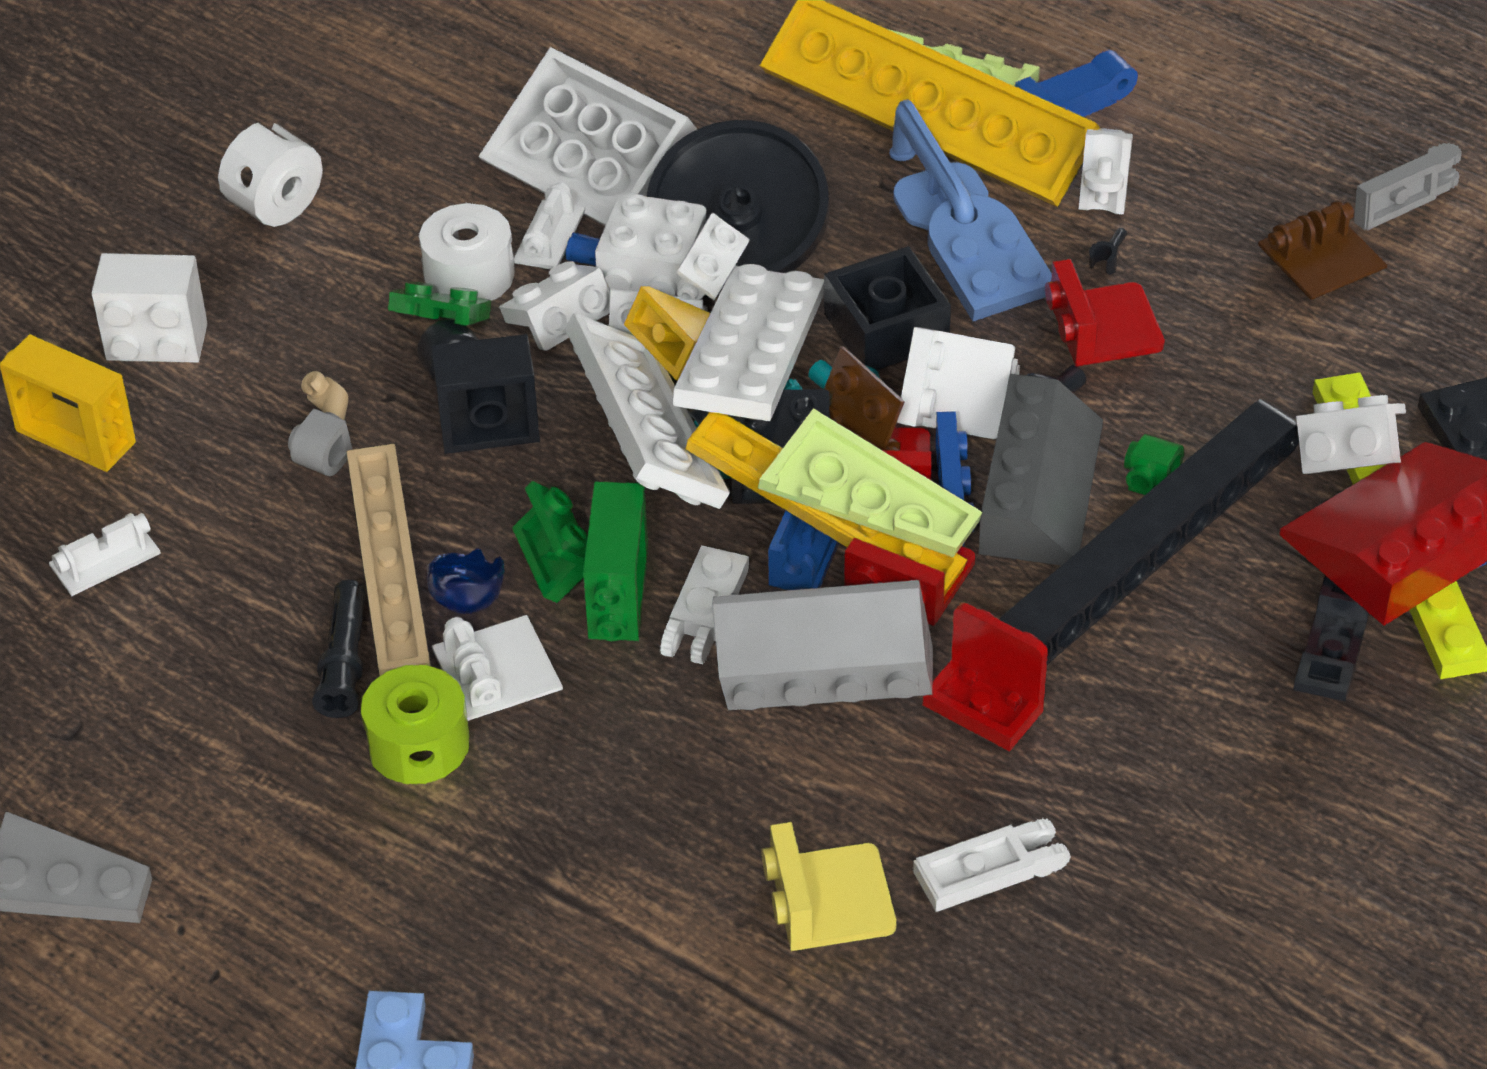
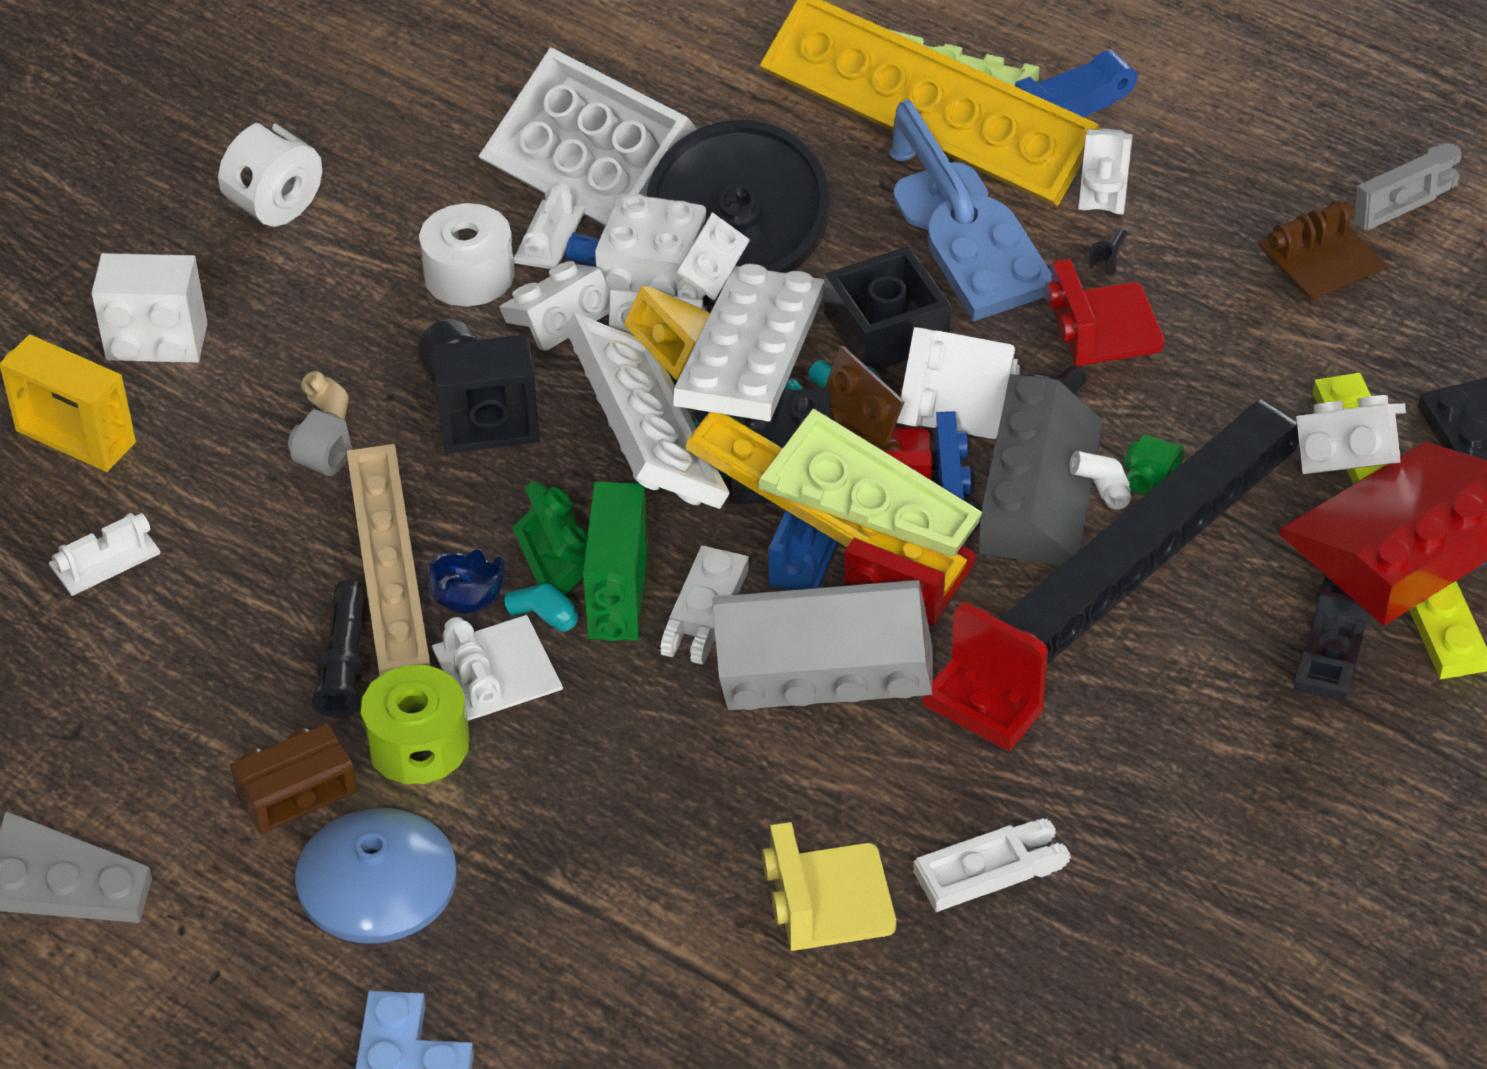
(293, 777): none -> reddish brown brick
(378, 893): none -> medium blue dish
(421, 301): green wing -> none
(546, 602): none -> teal arm
(1107, 476): none -> white arm

